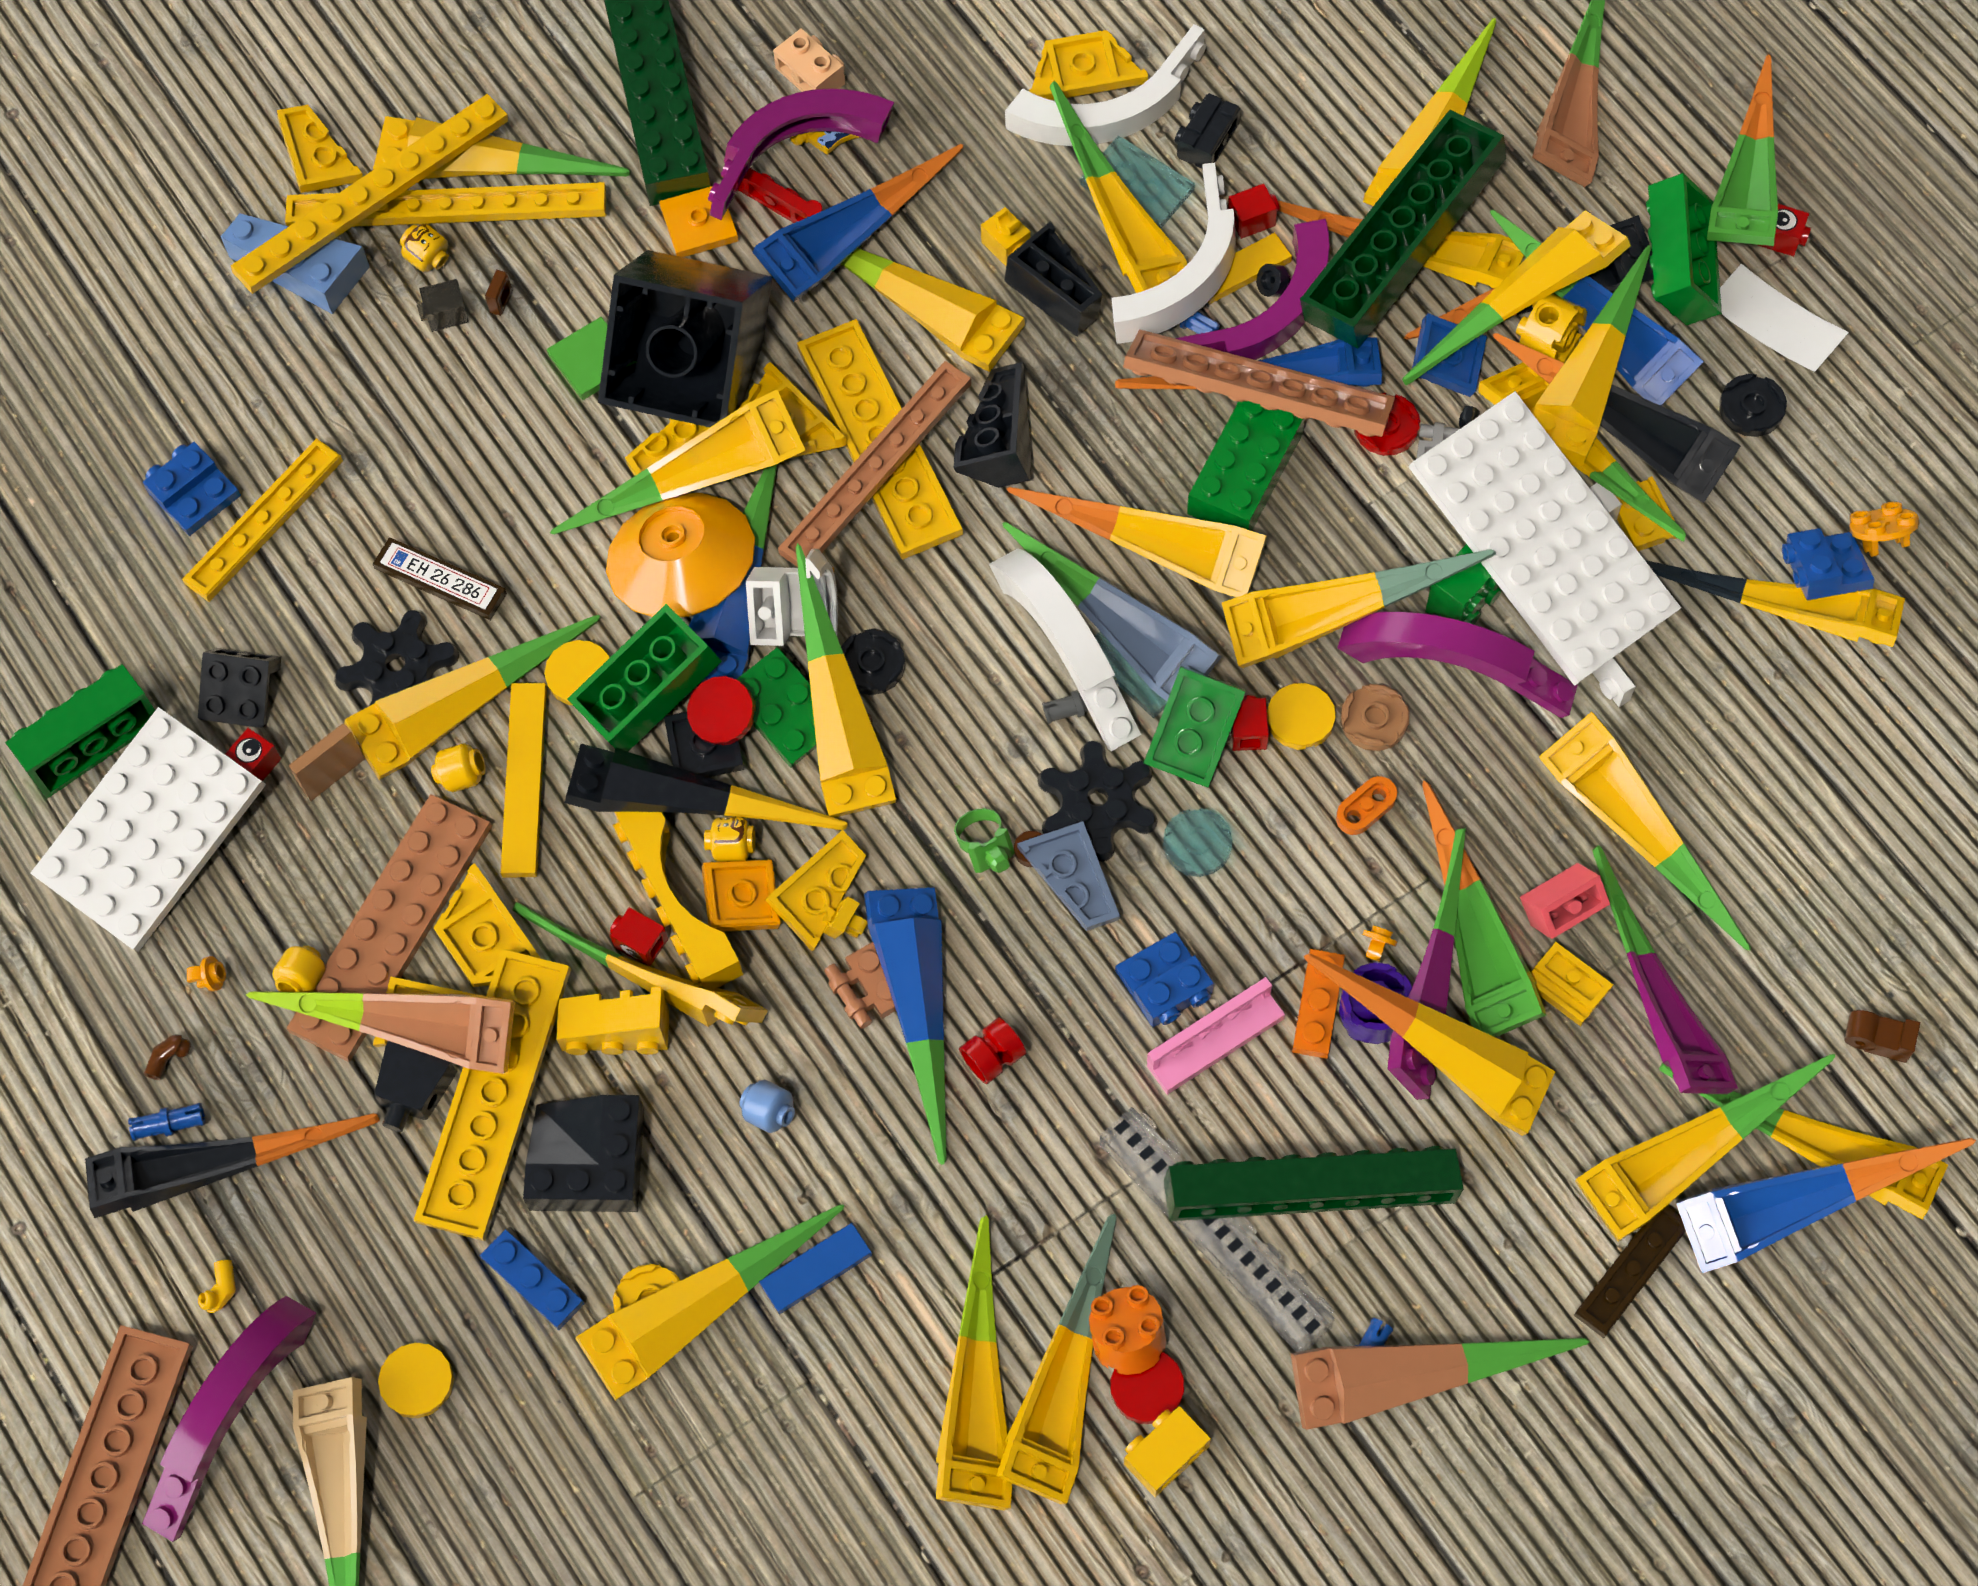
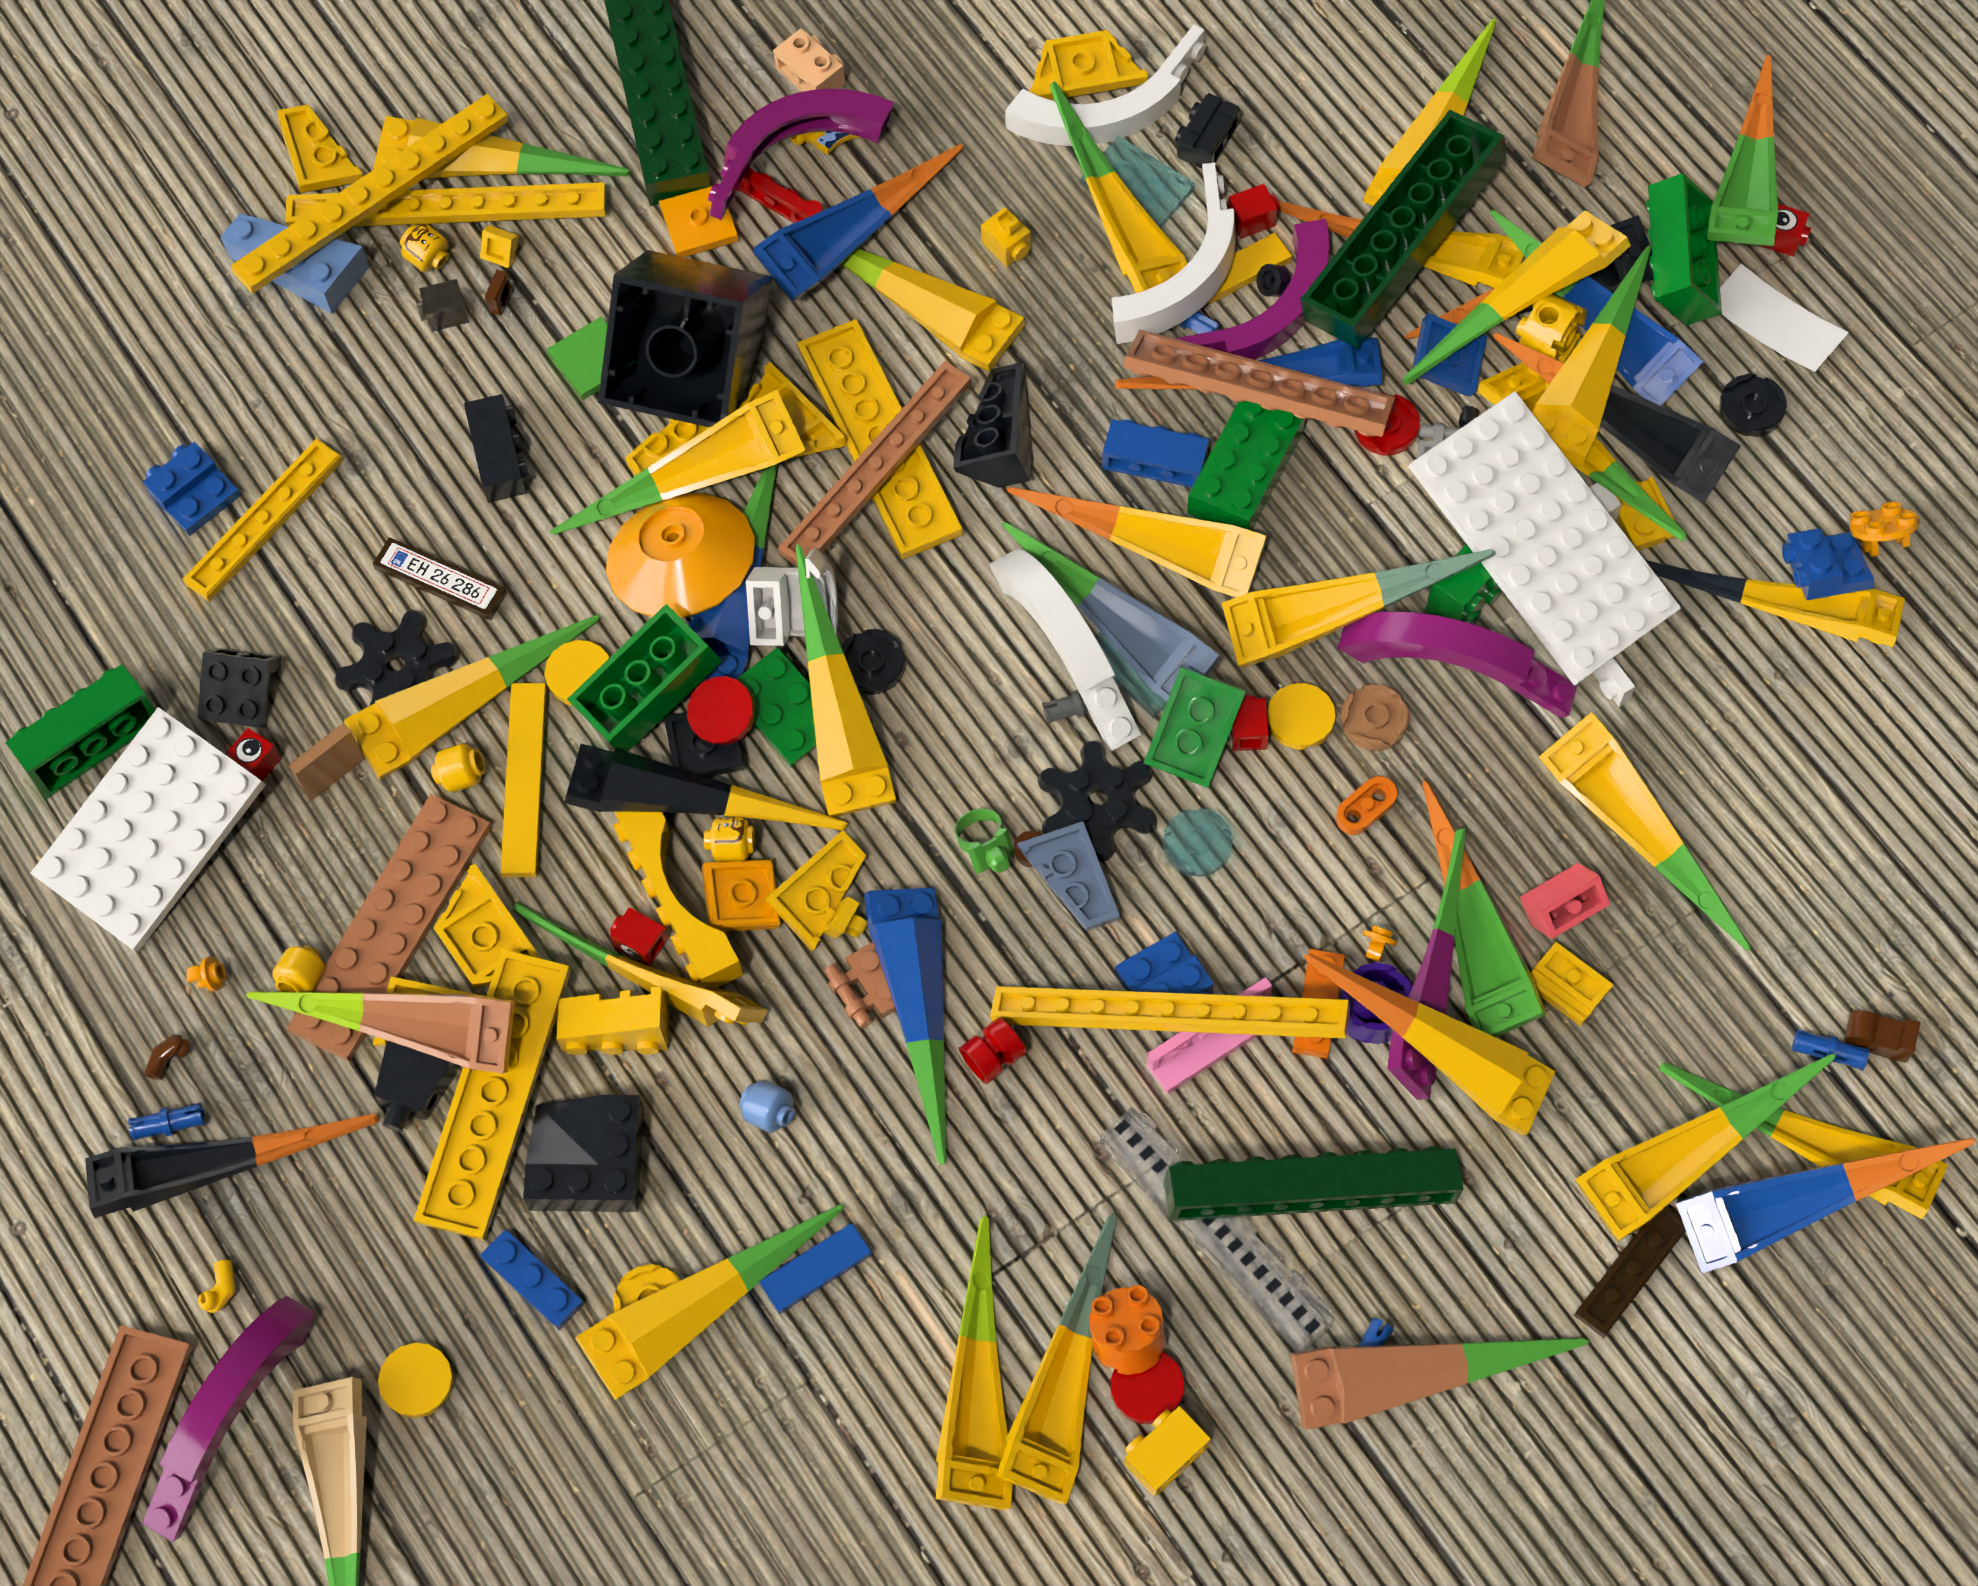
(496, 447): none -> black brick
(498, 246): none -> yellow tile
(1054, 281): black wedge -> none
(1154, 452): none -> blue brick
(1172, 1012): none -> yellow plate
(1680, 1037): magenta plate -> none
(1822, 1046): none -> blue pin

